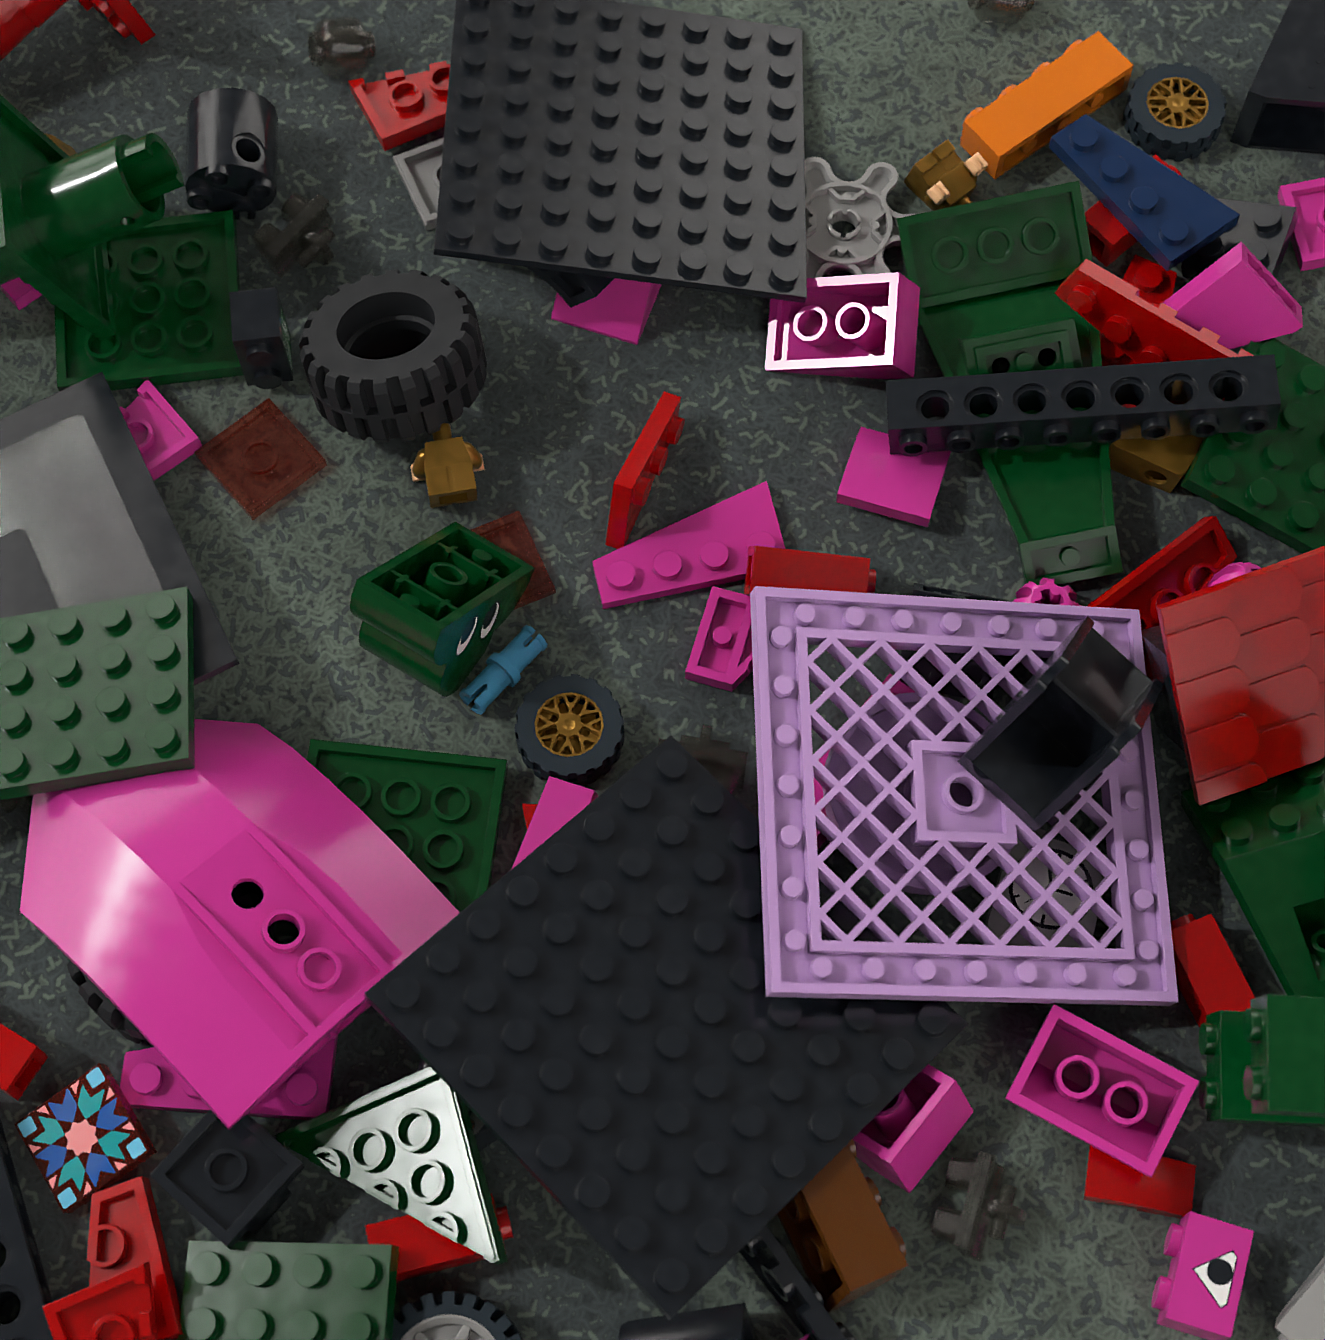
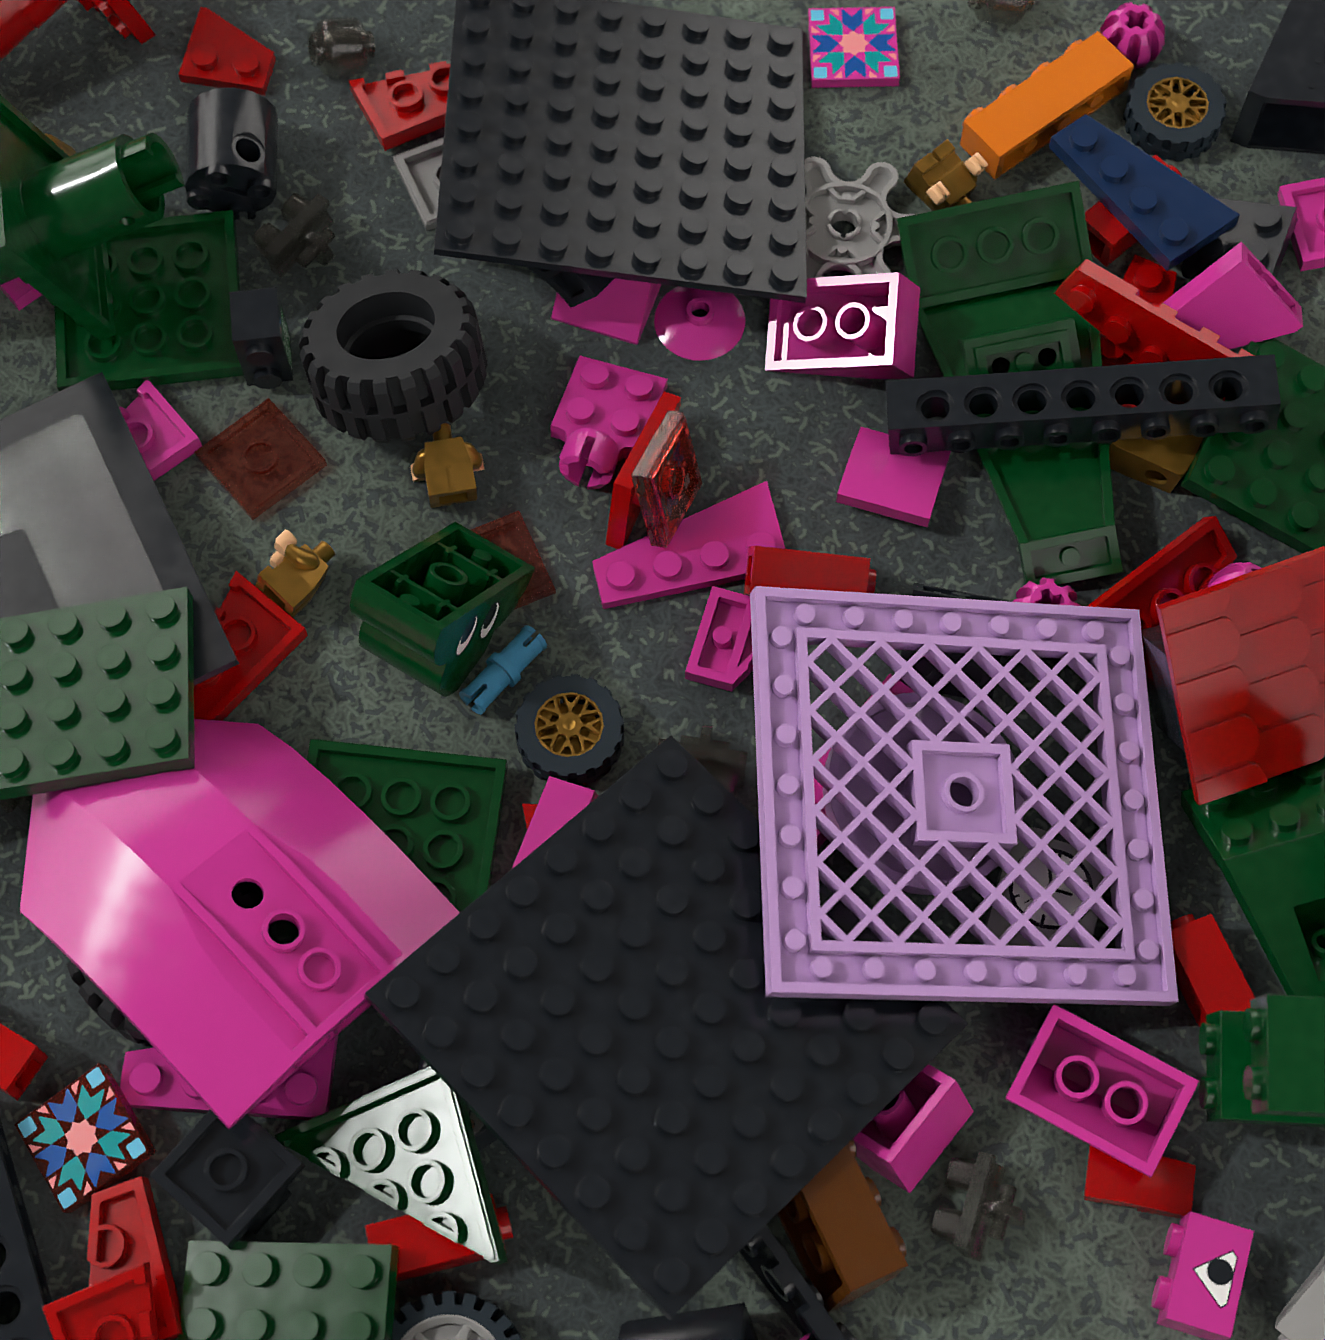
(225, 56): none -> red wing
(260, 639): none -> red wing
(295, 572): none -> pearl gold piece
(602, 417): none -> dark pink plate
(667, 478): none -> clear red tile
(699, 336): none -> dark pink dish
(853, 47): none -> tile
(1062, 727): black ladder -> none
(1135, 33): none -> dark pink piece

